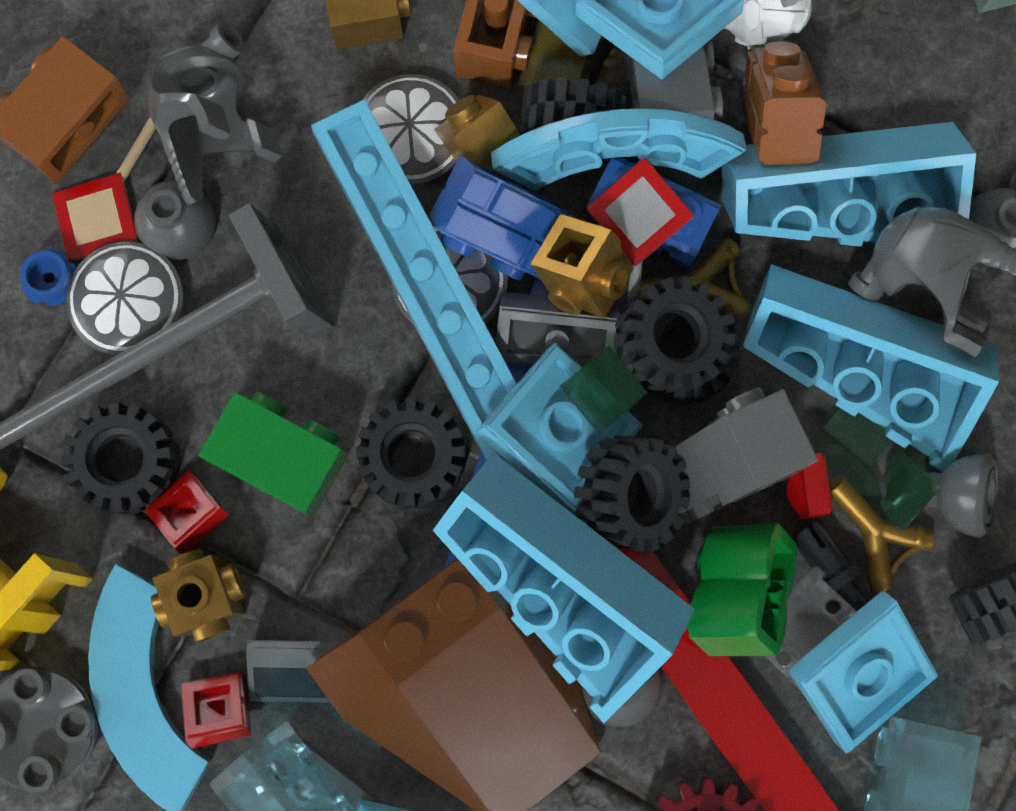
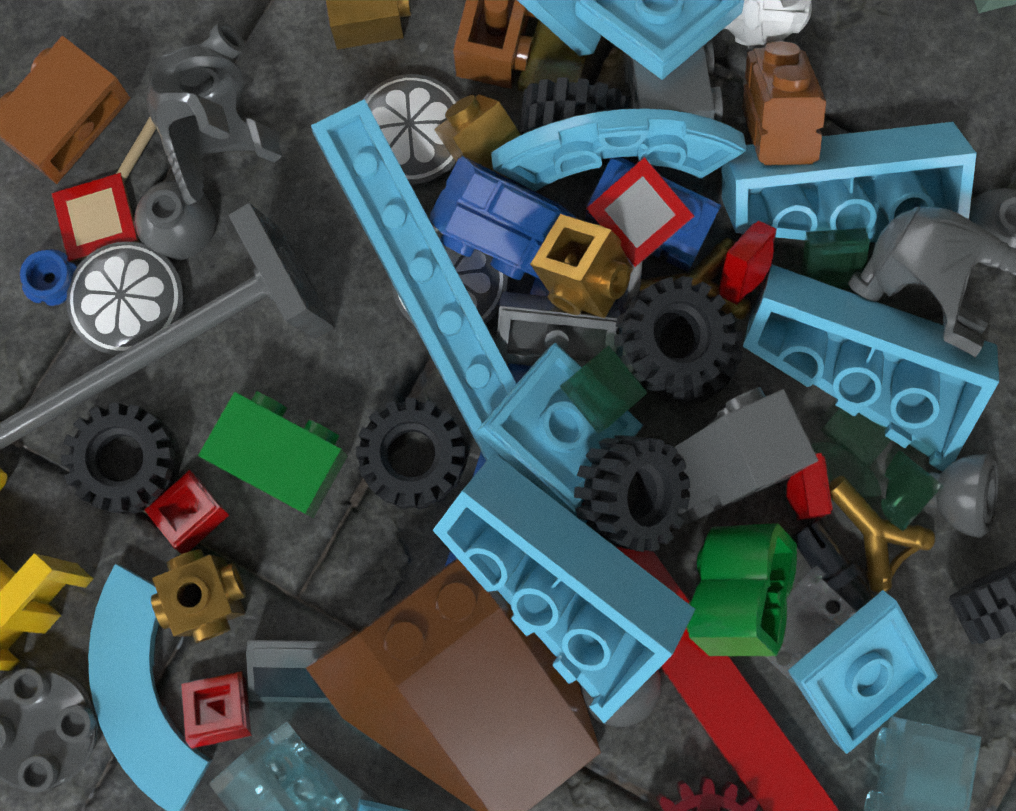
(747, 262): none -> red tile
(835, 255): none -> clear green tile

